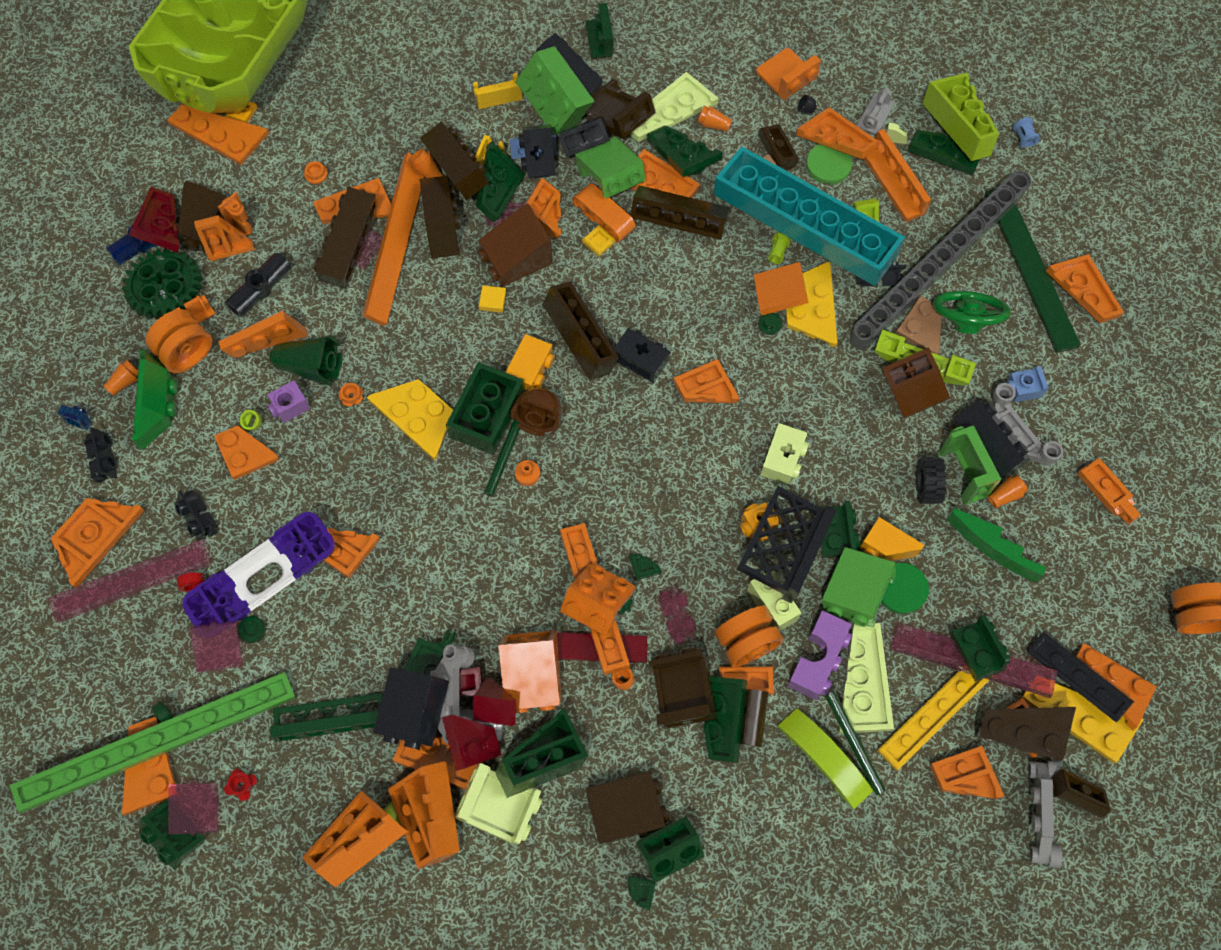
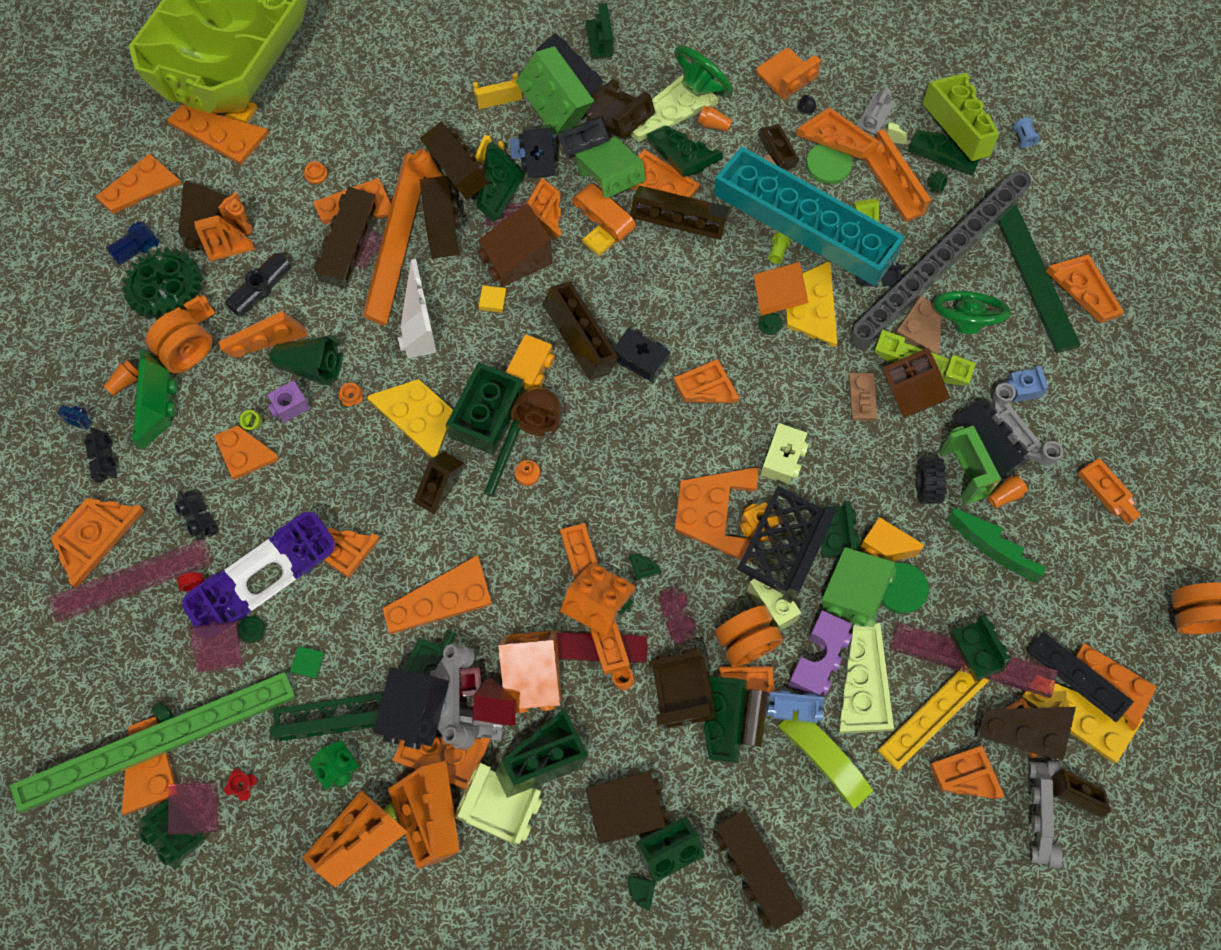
(139, 182): none -> orange wing
(157, 220): dark red wing -> none
(307, 662): none -> green tile
(334, 765): none -> green brick
(415, 322): none -> white wedge
(438, 481): none -> dark brown slope
(444, 597): none -> orange wing
(470, 741): dark red wing -> none
(701, 74): none -> green piece
(705, 506): none -> orange wing
(758, 871): none -> dark brown brick
(807, 705): none -> medium blue hinge
(855, 743): dark green bar -> none
(862, 396): none -> medium nougat plate
(937, 182): none -> dark green plate

